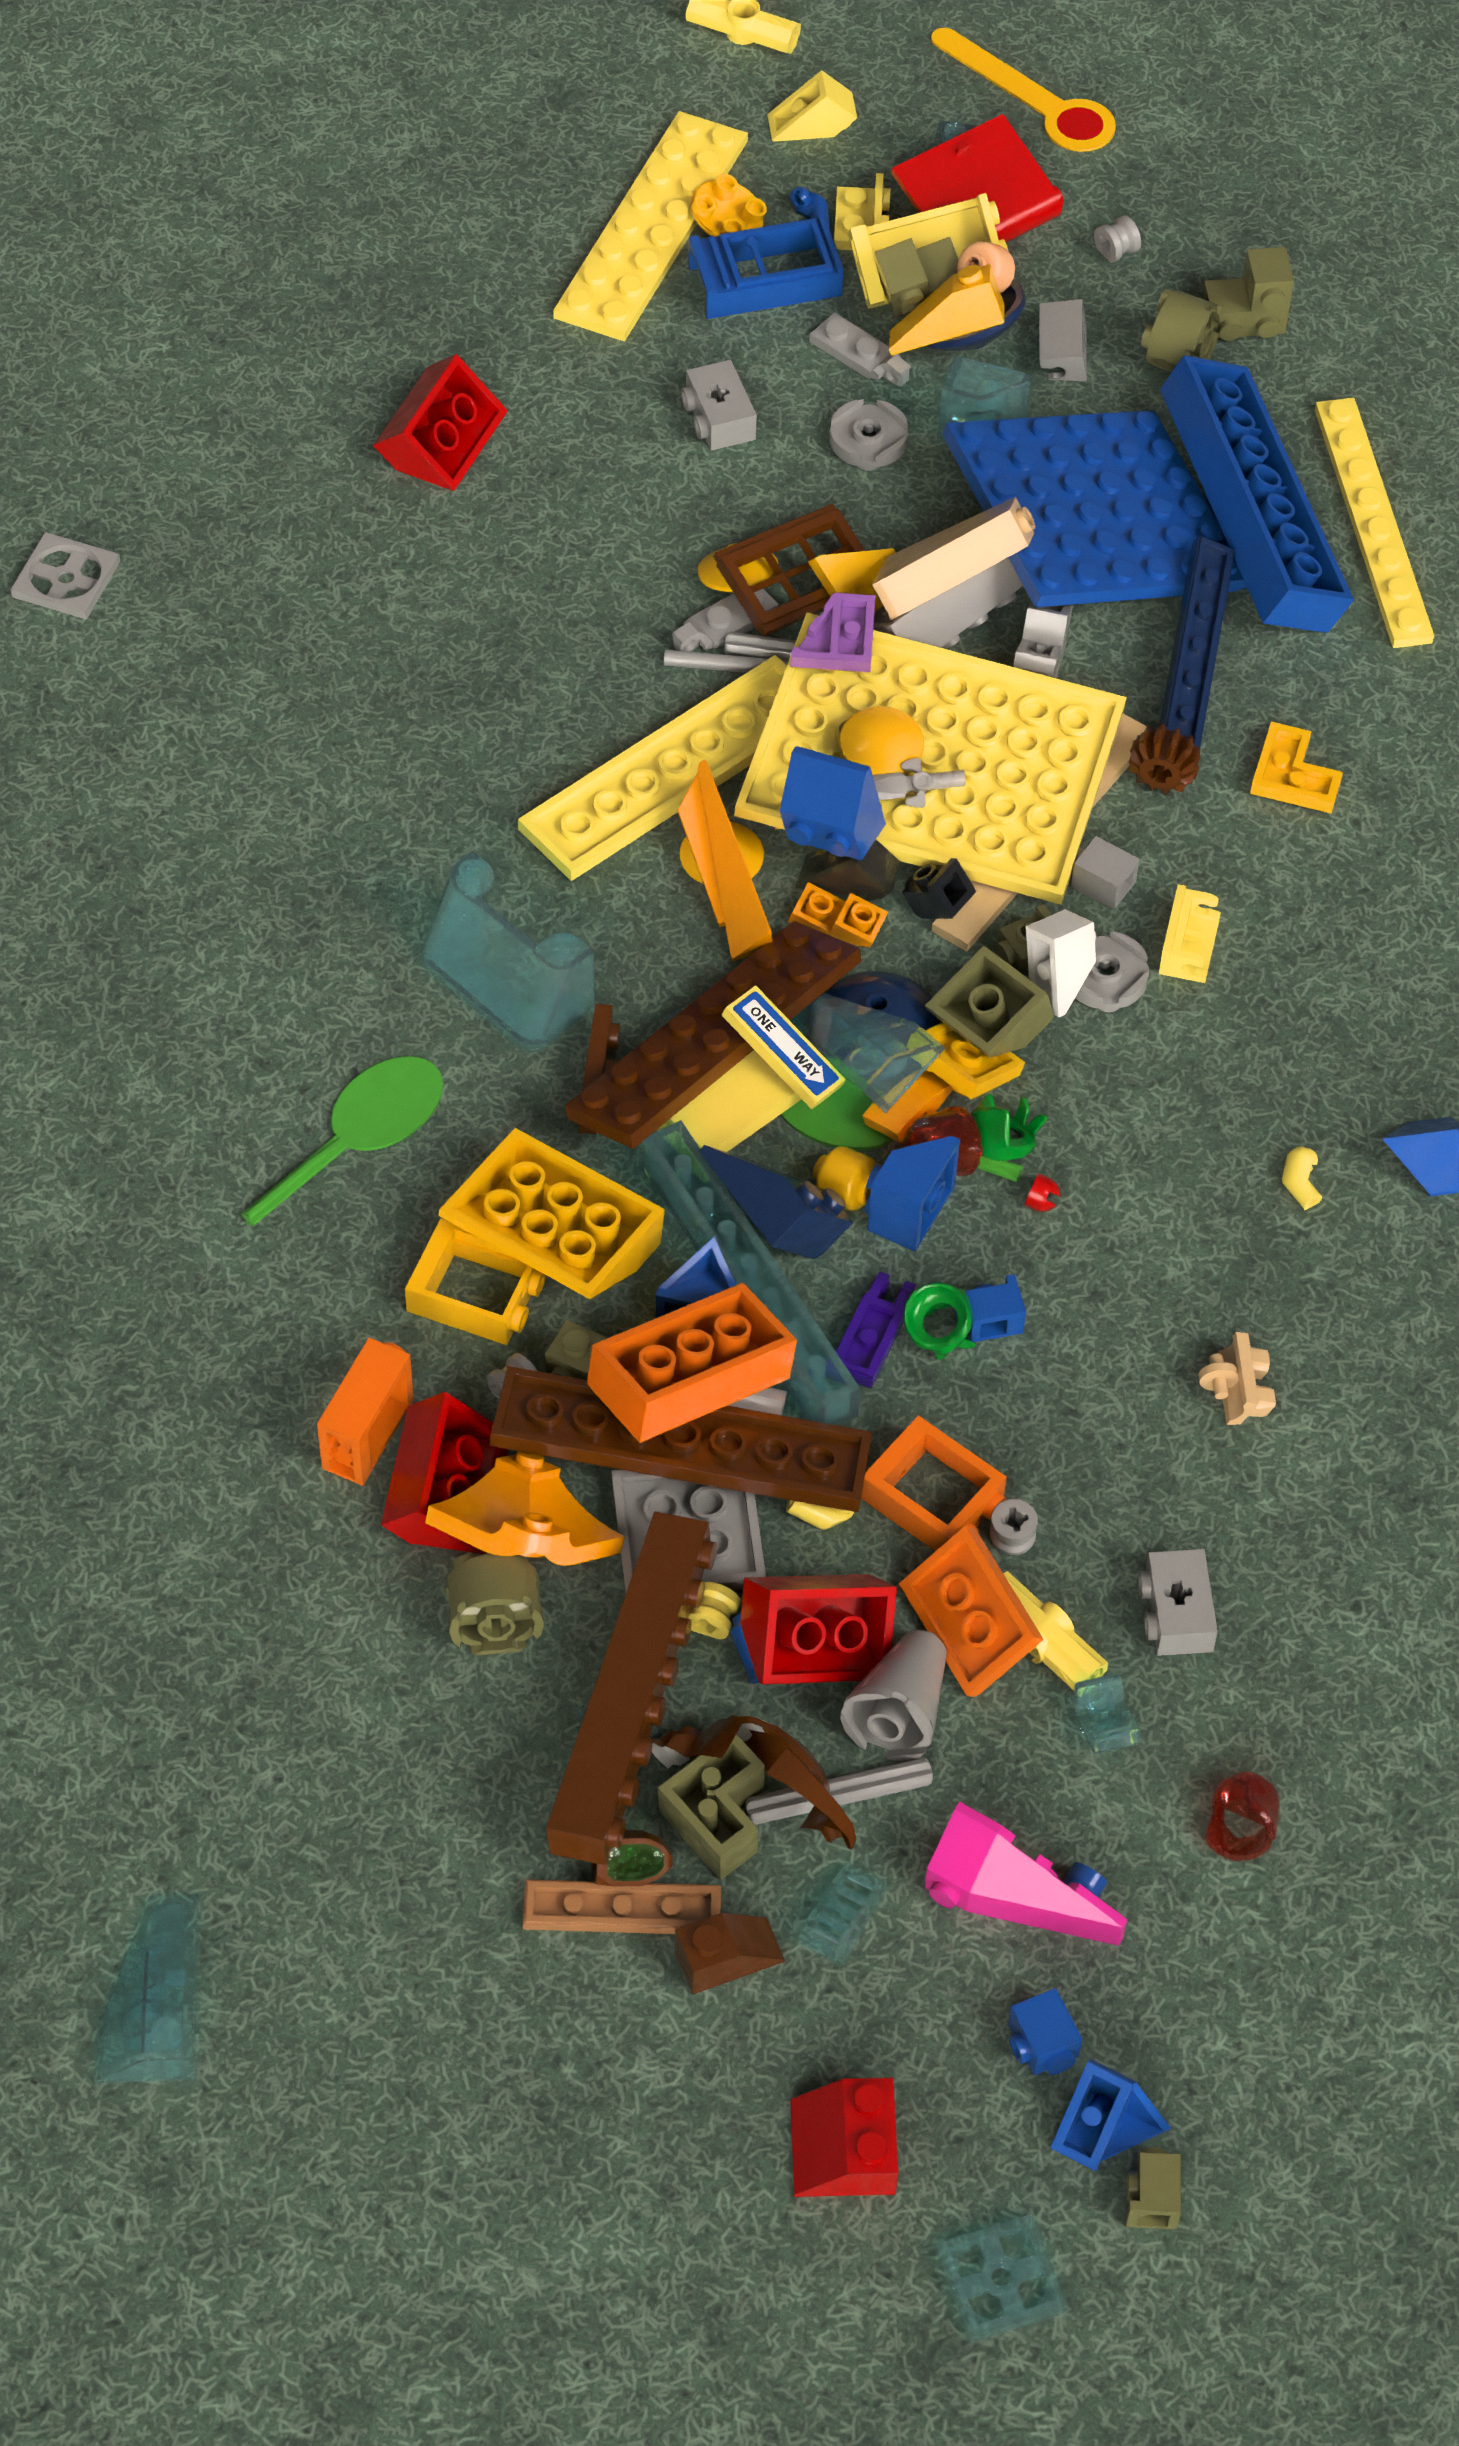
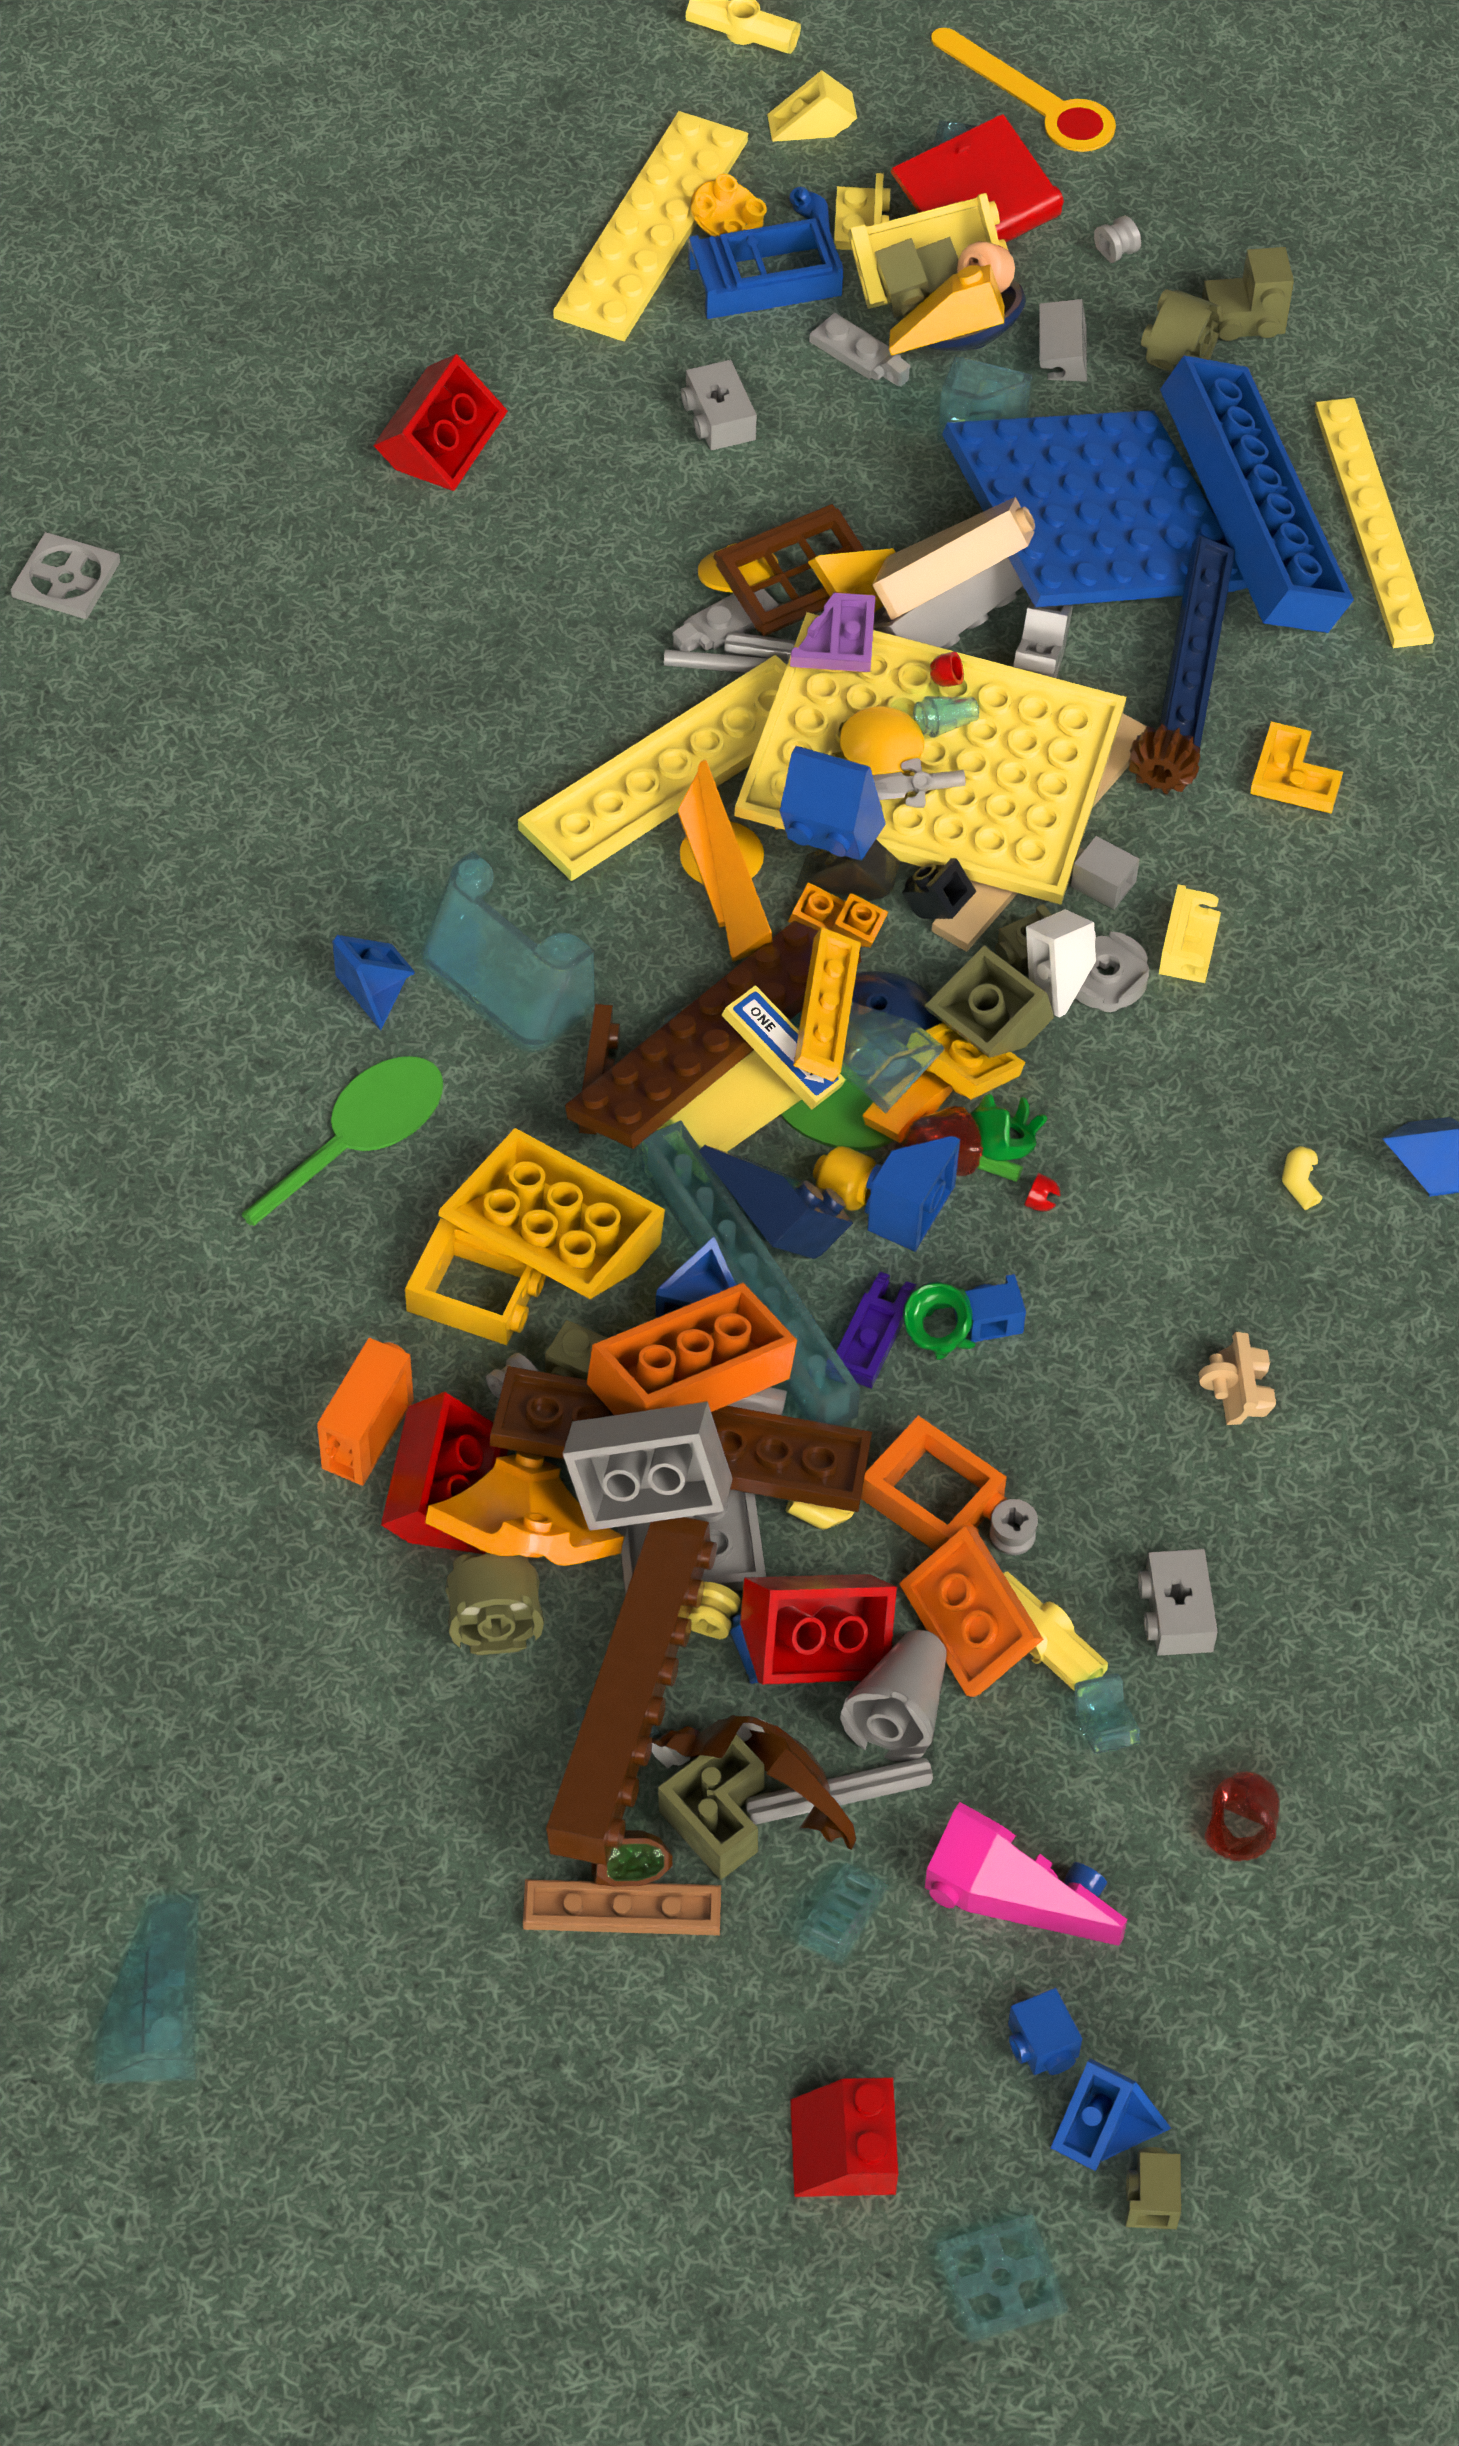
(371, 974): none -> blue slope
(648, 1466): none -> light grey brick
(725, 1949): reddish brown slope -> none
(827, 1004): none -> yellow plate
(867, 451): light grey plate -> none
(943, 714): none -> clear light blue cone
(947, 670): none -> red hinge

